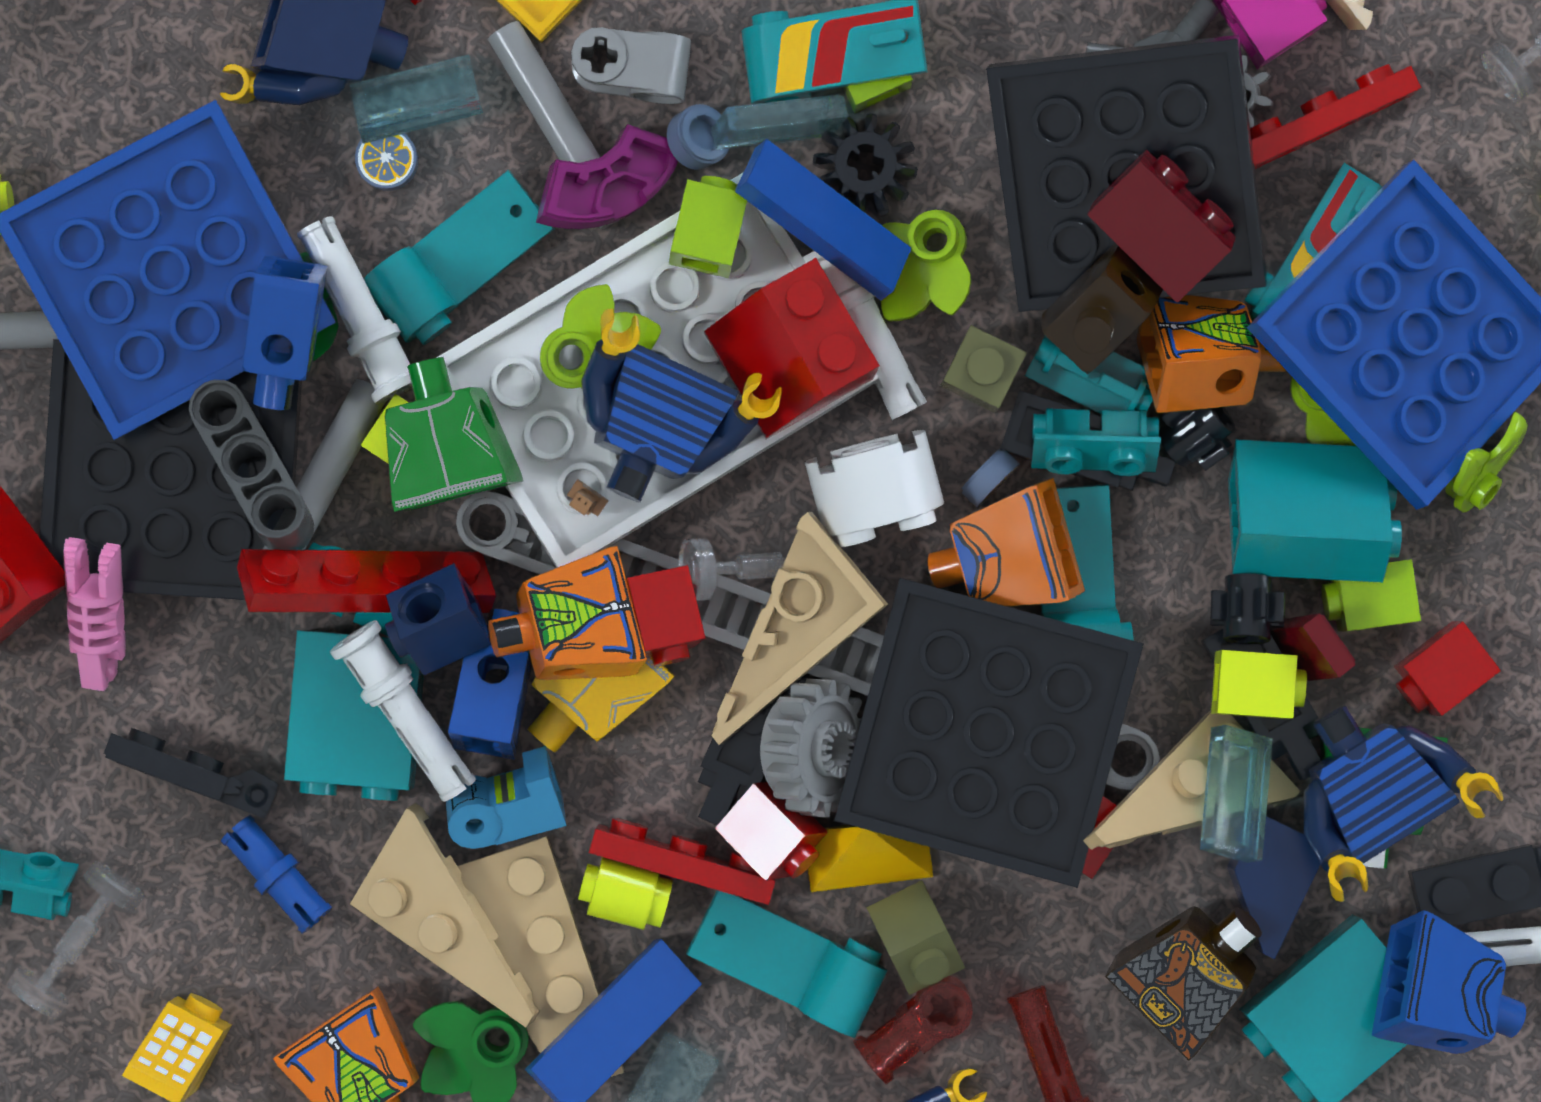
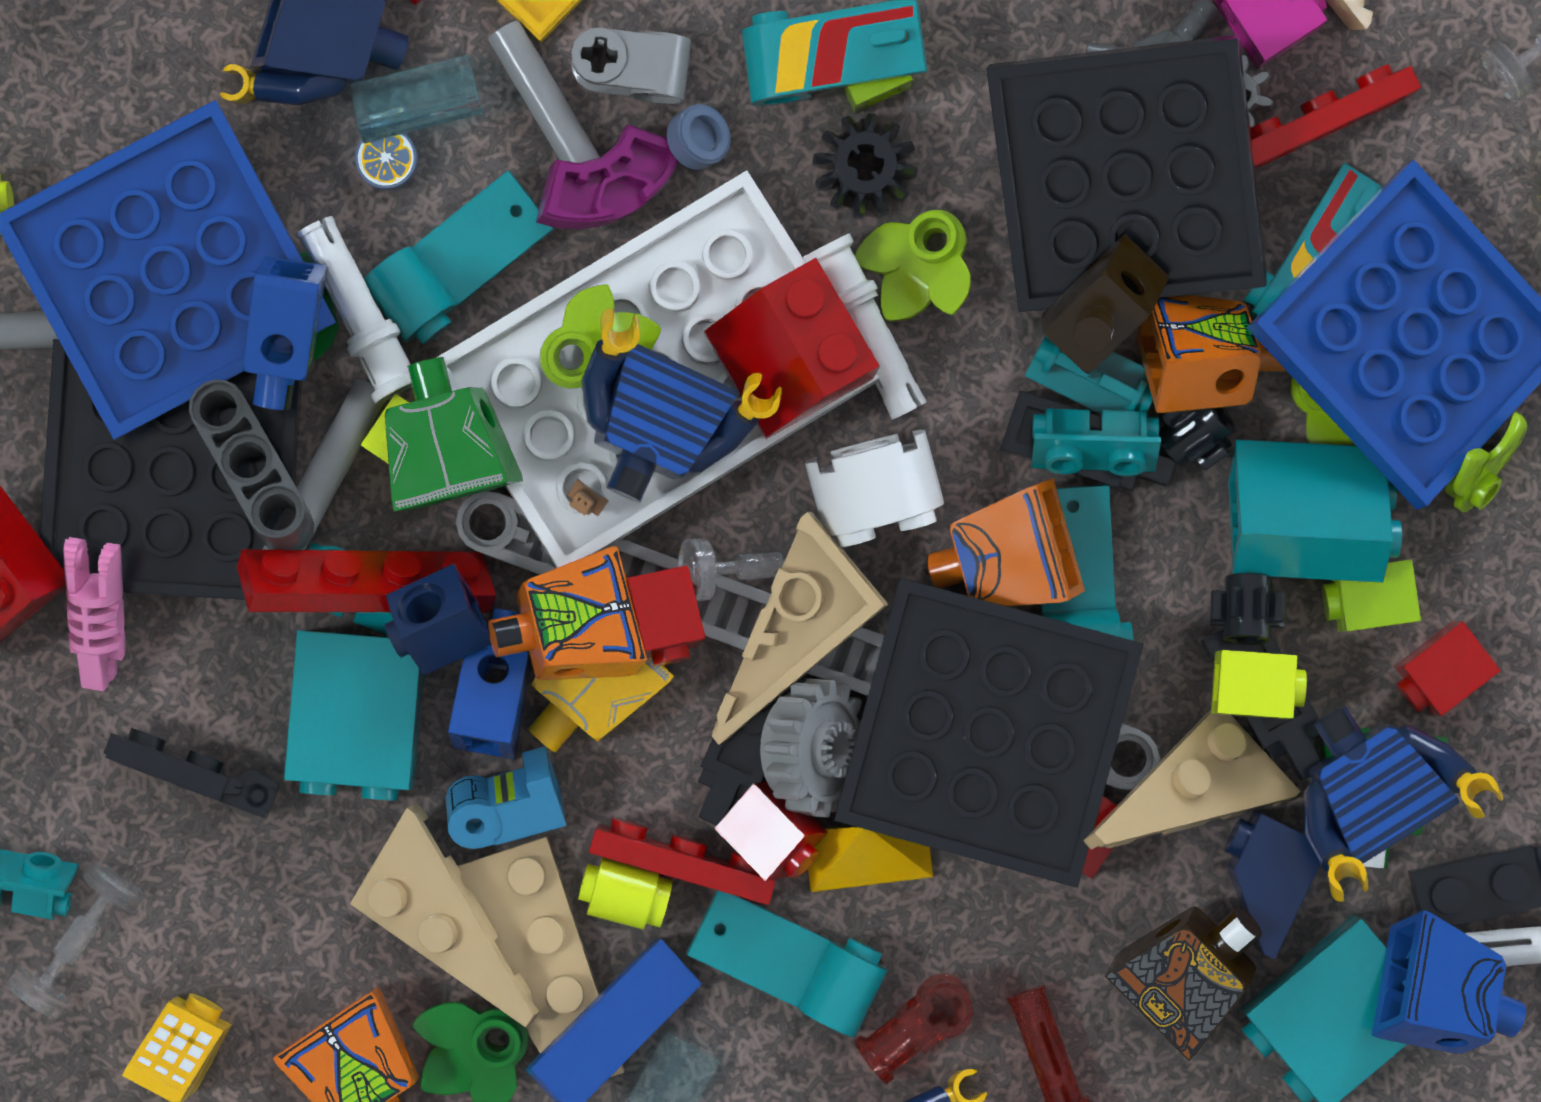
(276, 874): blue pin -> none
(388, 686): white pin -> none
(708, 226): lime brick -> none
(779, 121): clear light blue tile -> none
(823, 219): blue tile -> none
(915, 937): olive brick -> none
(983, 369): olive brick -> none
(989, 477): sand blue tile -> none
(1163, 224): dark red brick -> none
(1236, 794): clear light blue tile -> none
(1317, 646): dark red tile -> none

